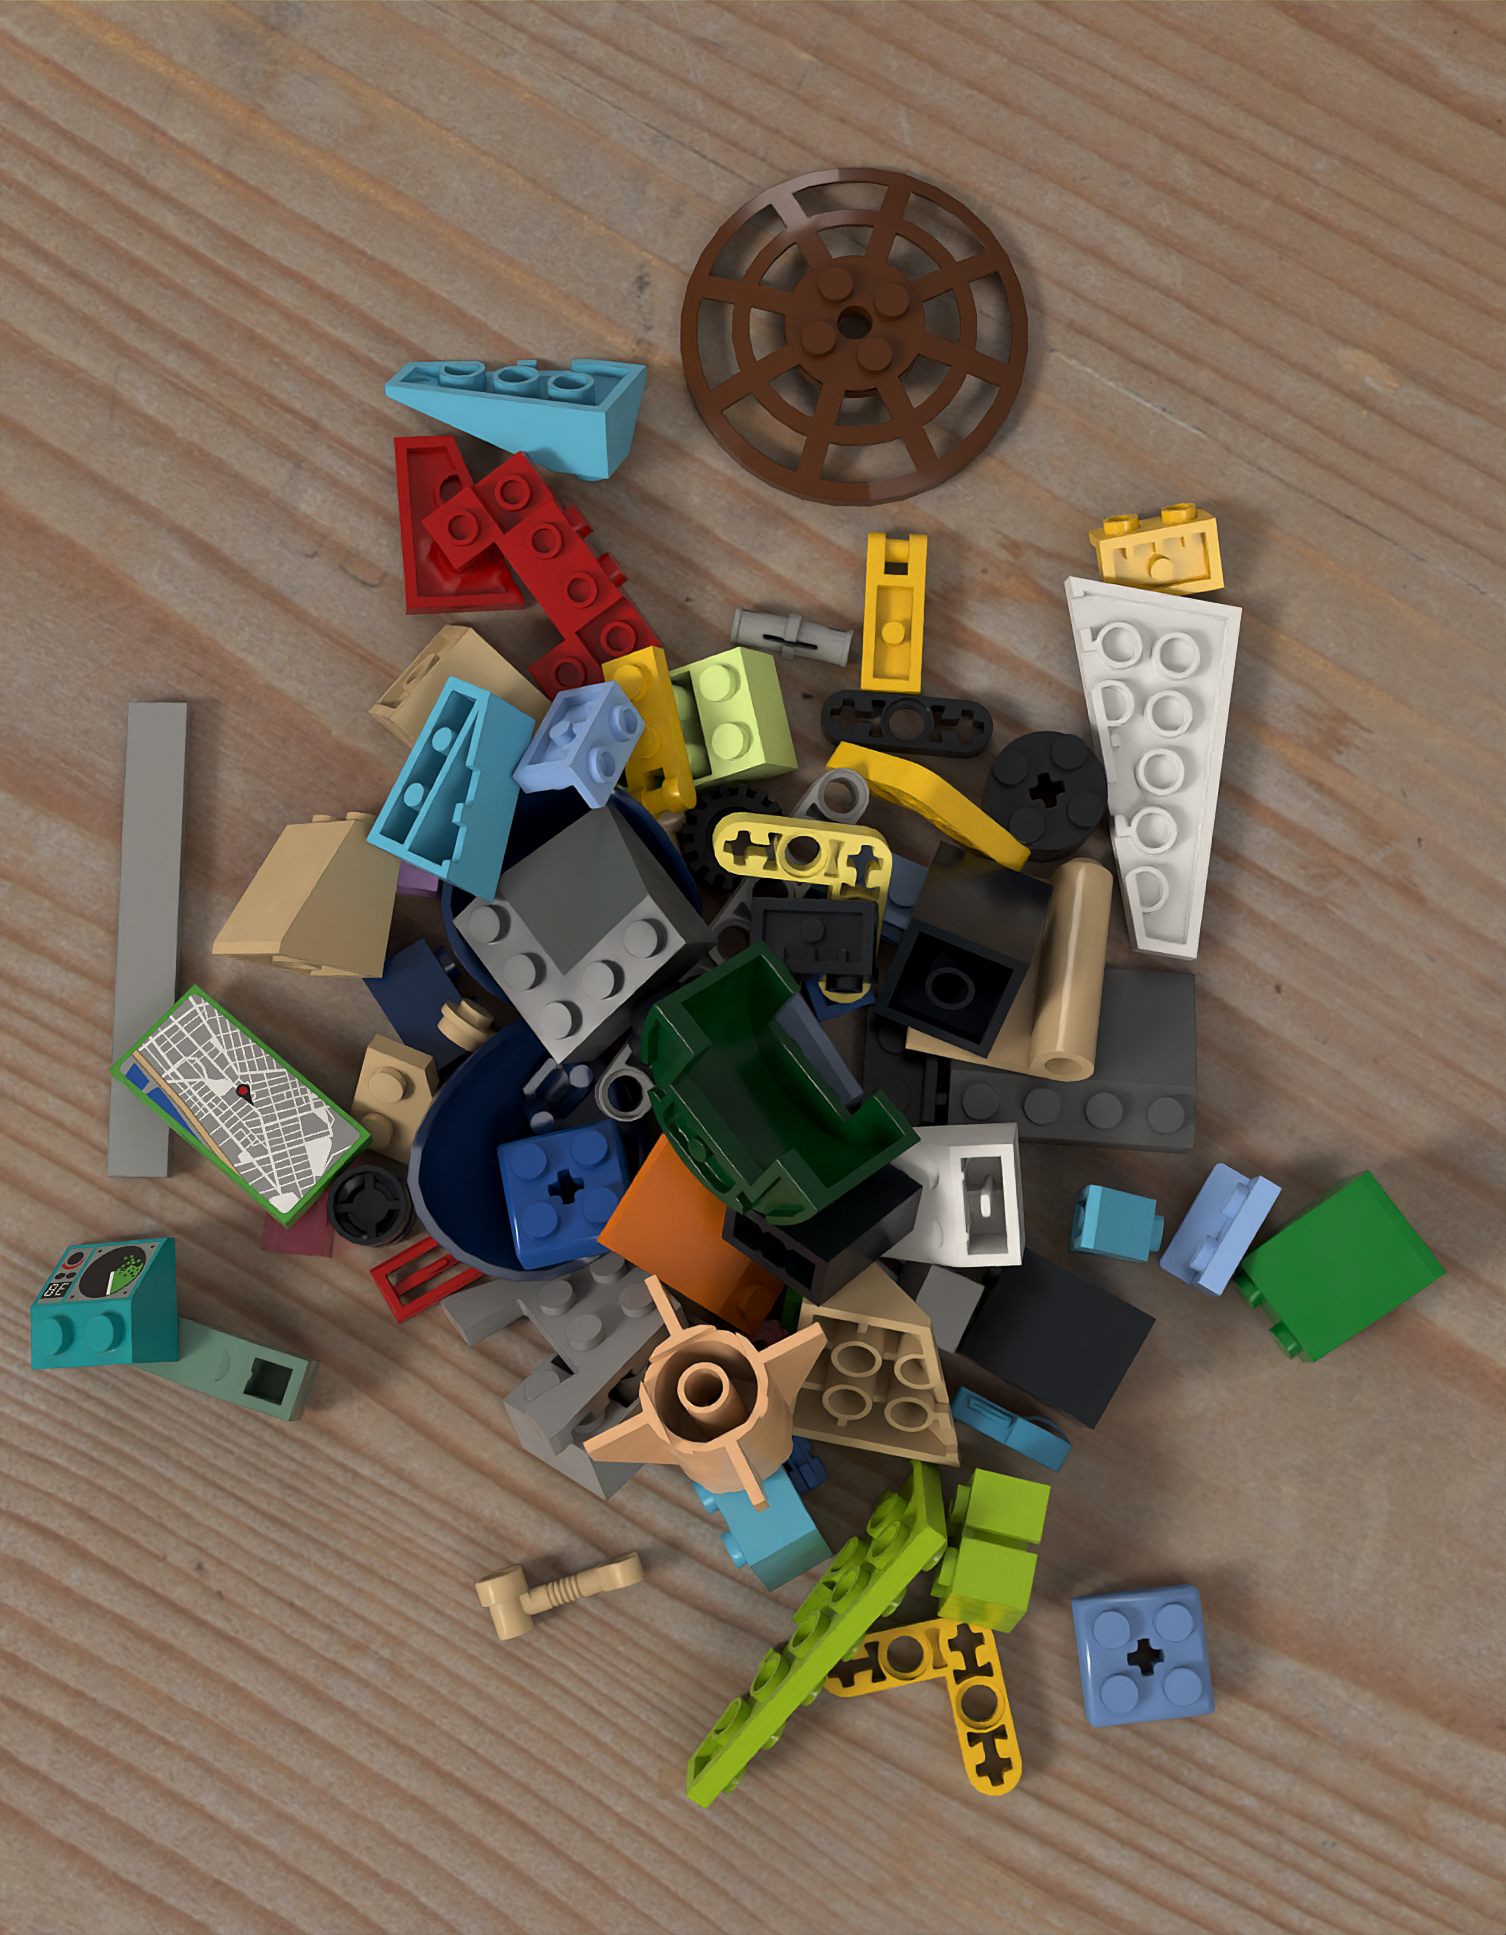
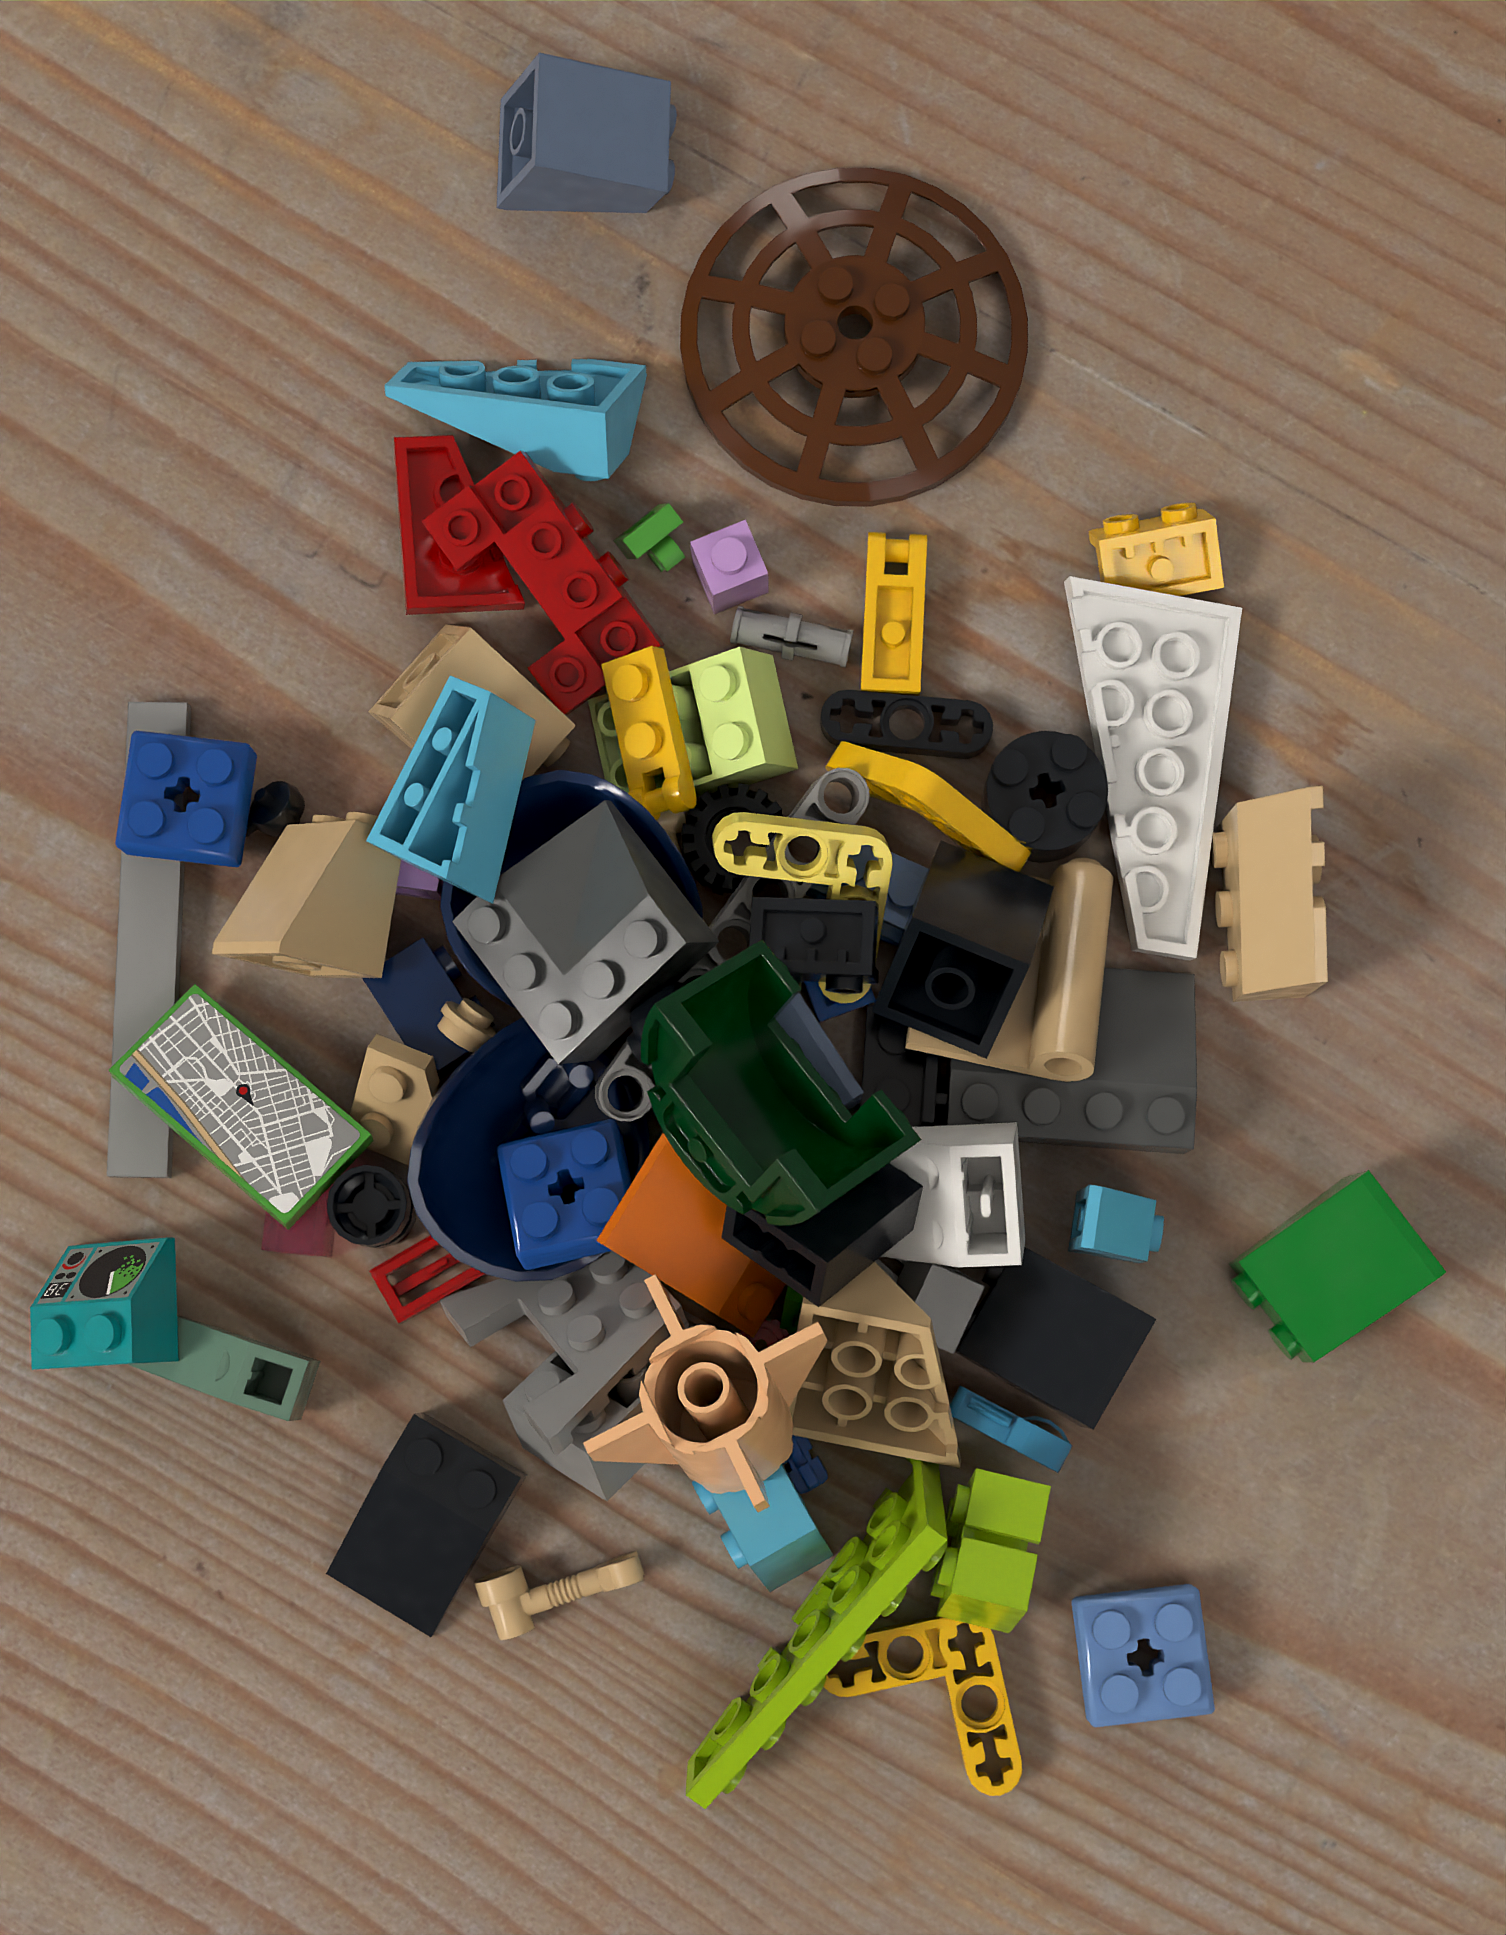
(209, 829): none -> blue brick
(275, 808): none -> black piece
(425, 1522): none -> black slope
(582, 743): light blue bracket -> none
(584, 139): none -> sand blue slope
(651, 537): none -> bright green tile
(729, 566): none -> lavender brick
(1218, 1229): light blue bracket -> none
(1268, 897): none -> tan wedge

